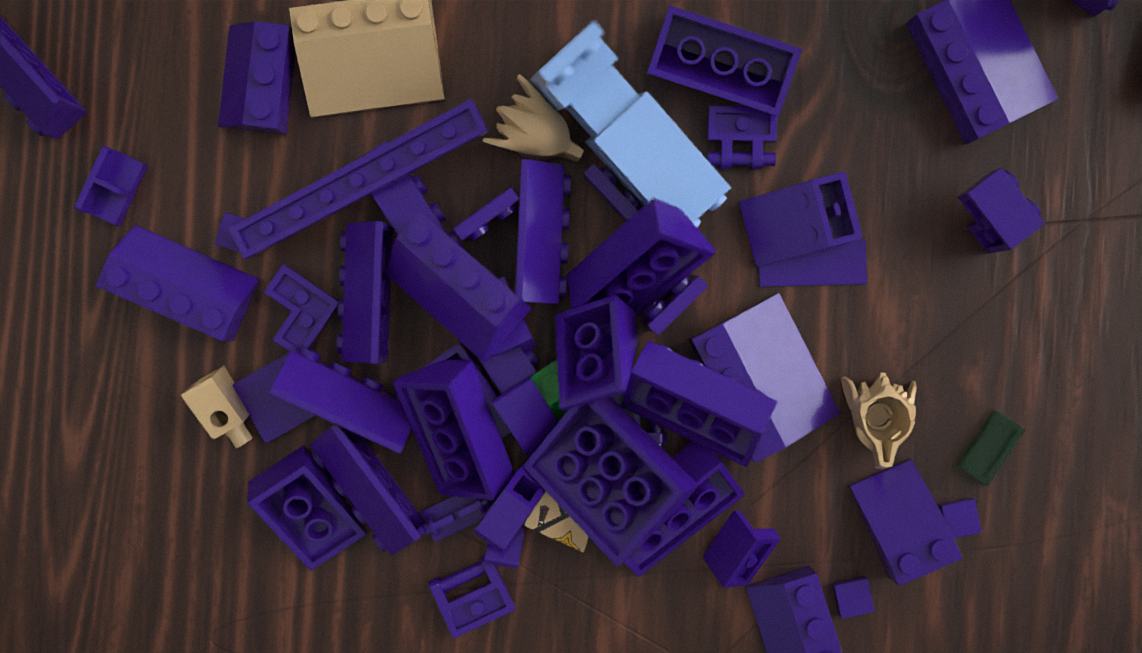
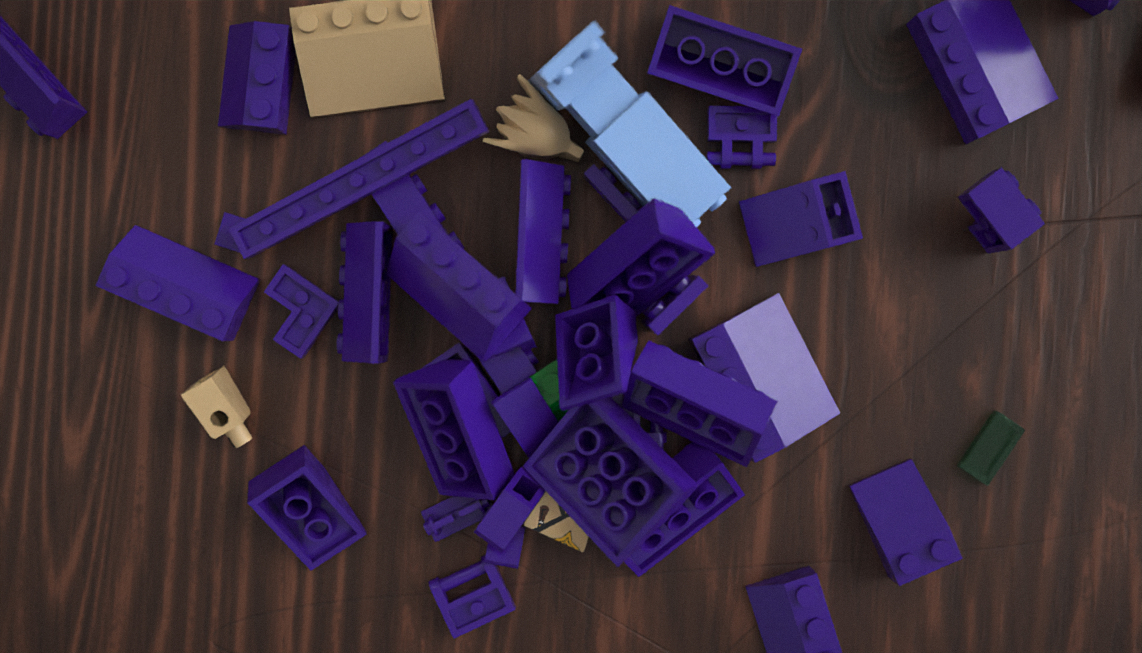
(111, 186): dark purple panel -> none
(268, 412): dark purple tile -> none
(343, 398): dark purple slope -> none
(369, 487): dark purple slope -> none
(476, 225): dark purple plate -> none
(739, 551): dark purple panel -> none
(830, 266): dark purple piece -> none
(853, 597): dark purple tile -> none
(881, 416): tan piece -> none
(961, 517): dark purple tile -> none

